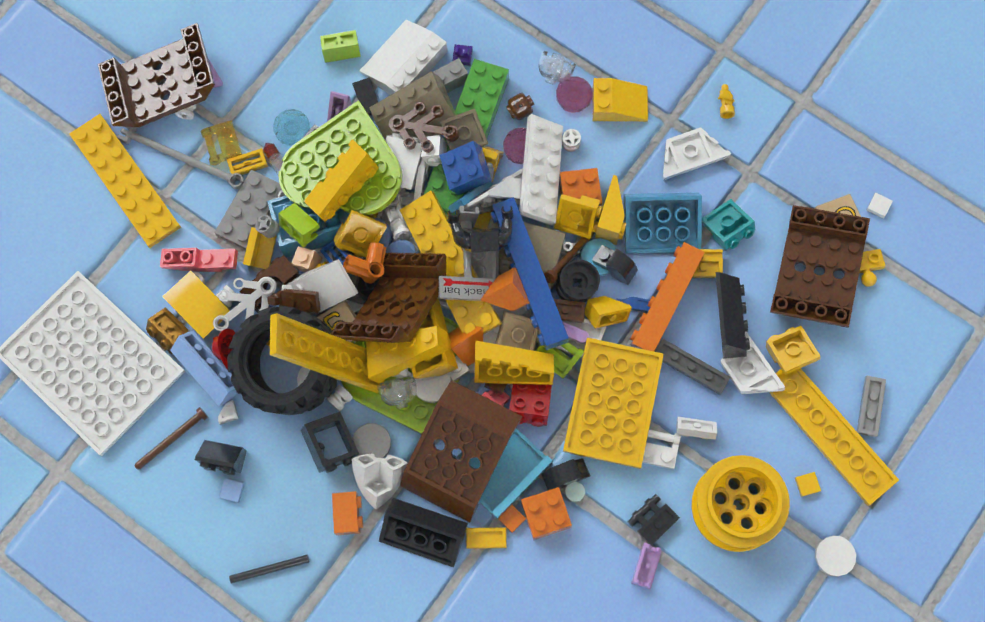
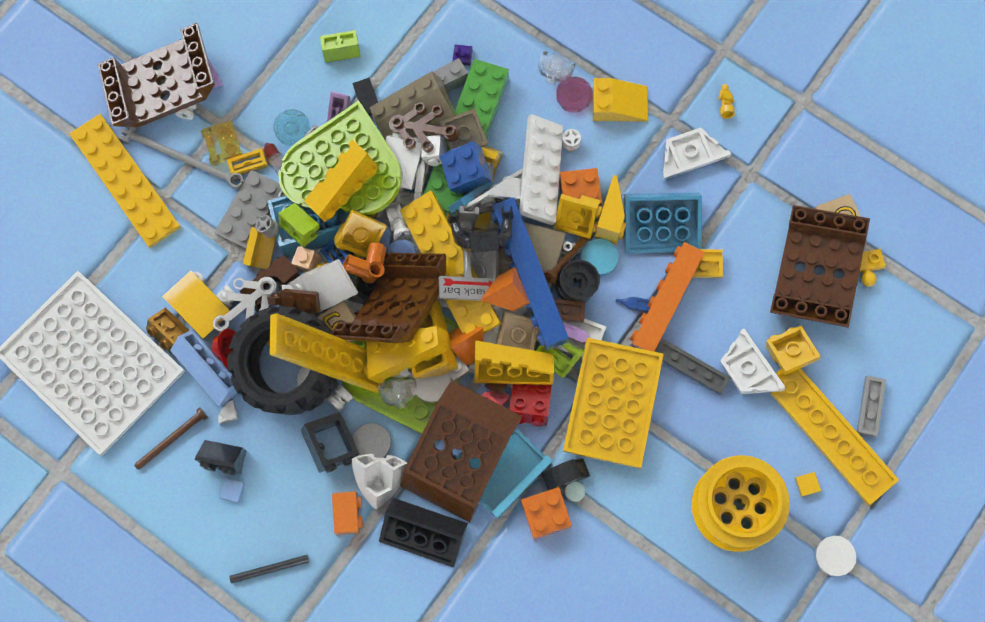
(198, 260): coral slope -> none
(404, 57): white slope -> none
(486, 538): yellow tile -> none
(511, 518): orange tile -> none
(515, 145): clear pink tile -> none
(520, 106): reddish brown head -> none
(606, 311): yellow slope -> none
(617, 263): black brick -> none
(646, 566): lavender hinge -> none
(657, 524): black plate -> none
(661, 455): white plate -> none
(696, 428): white plate -> none
(729, 224): teal plate -> none
(731, 316): black slope -> none
(879, 205): white tile -> none

